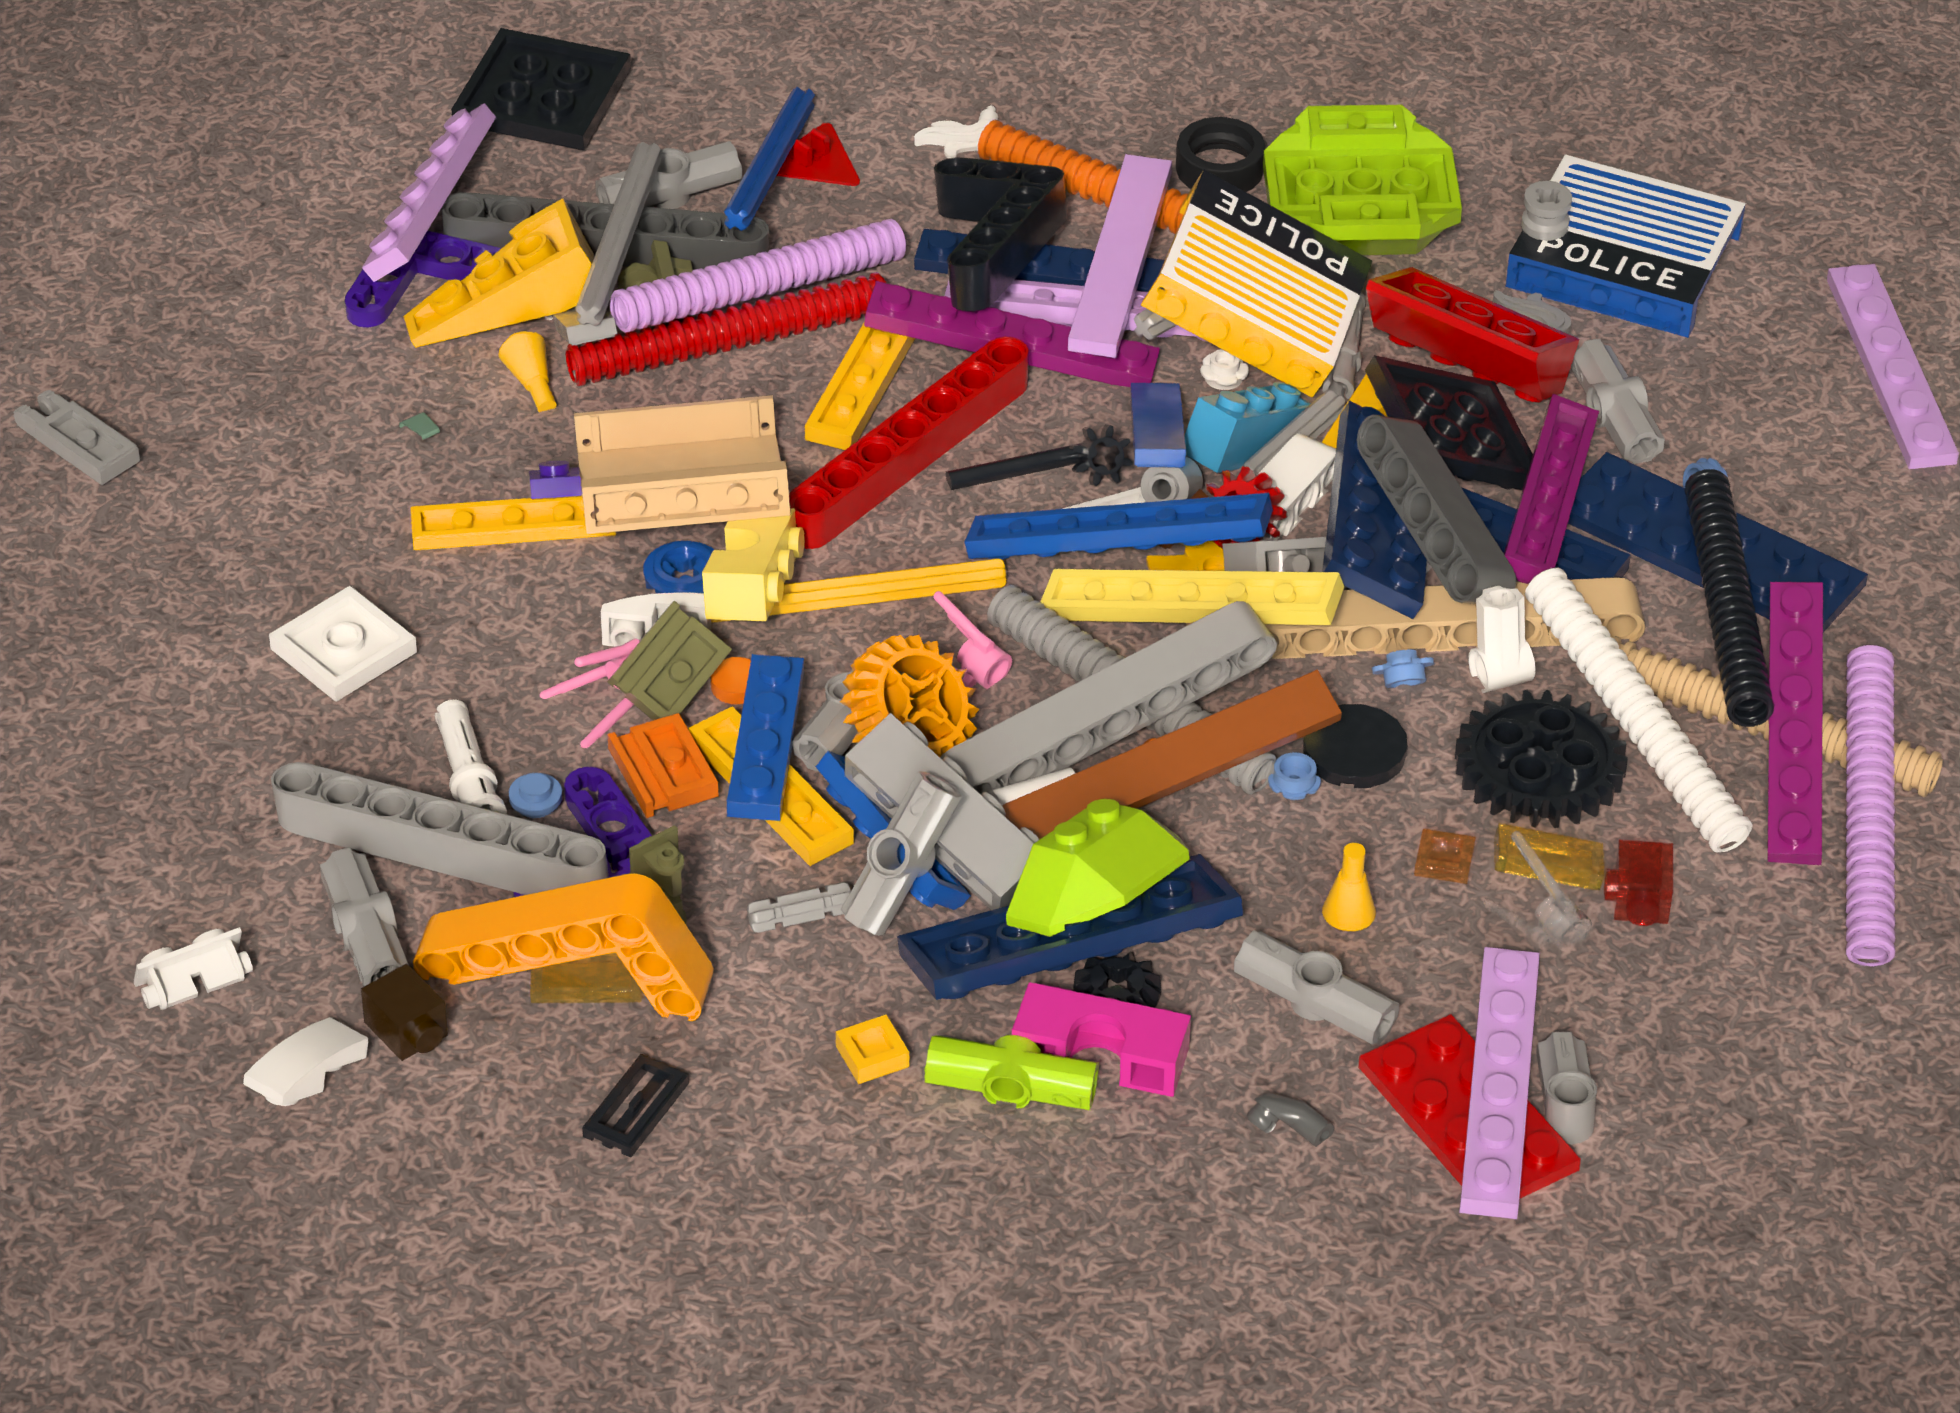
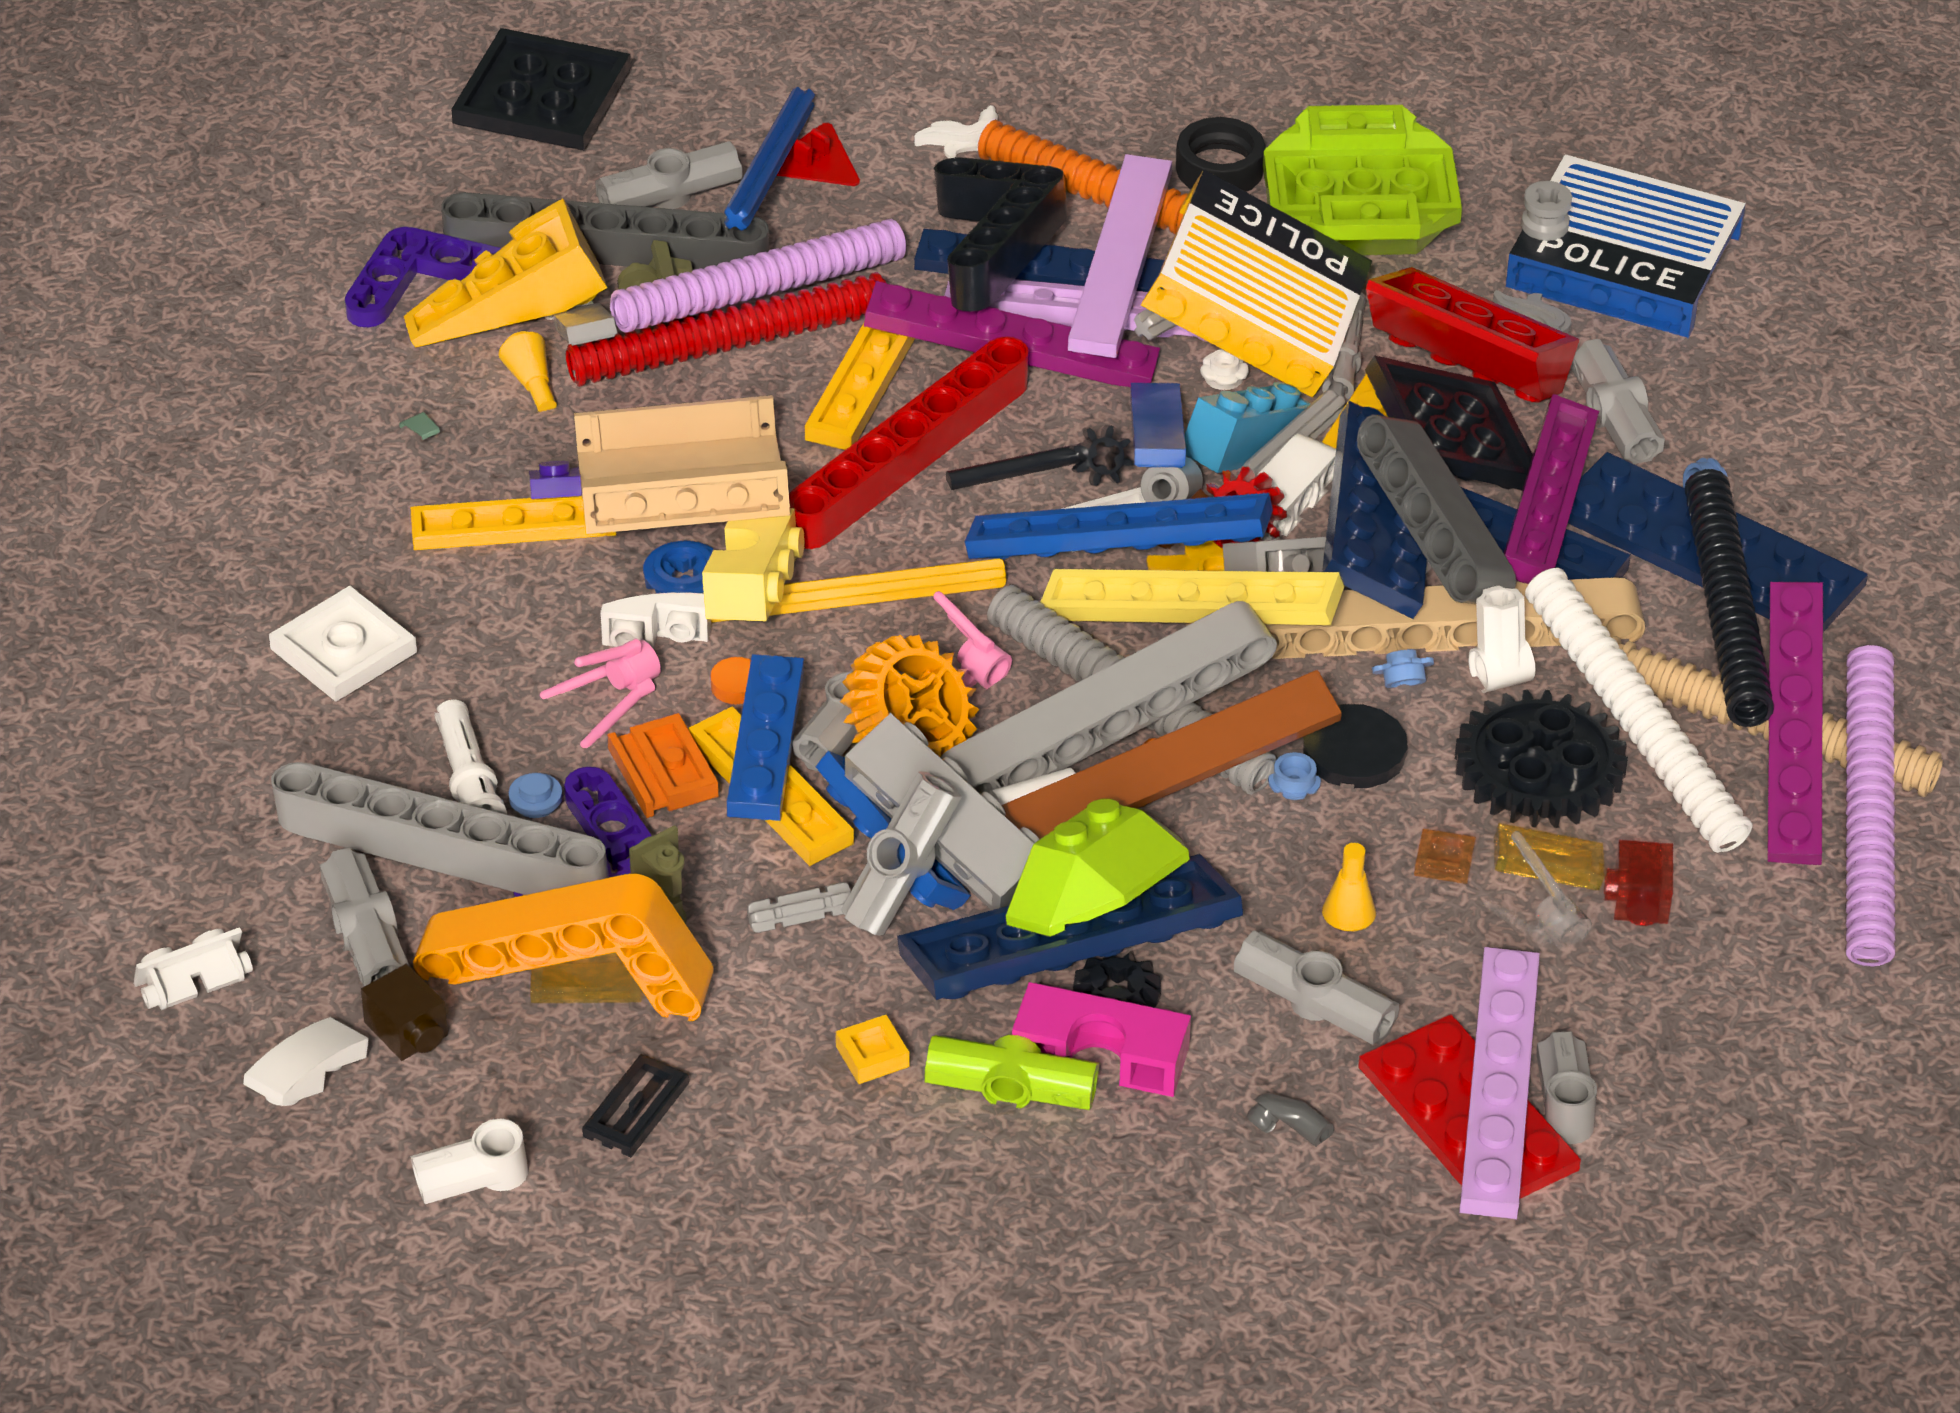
(78, 437): light grey hinge -> none
(429, 192): lavender plate -> none
(489, 1159): none -> white piece
(618, 234): light grey axle -> none
(669, 664): olive plate -> none
(1892, 367): lavender plate -> none

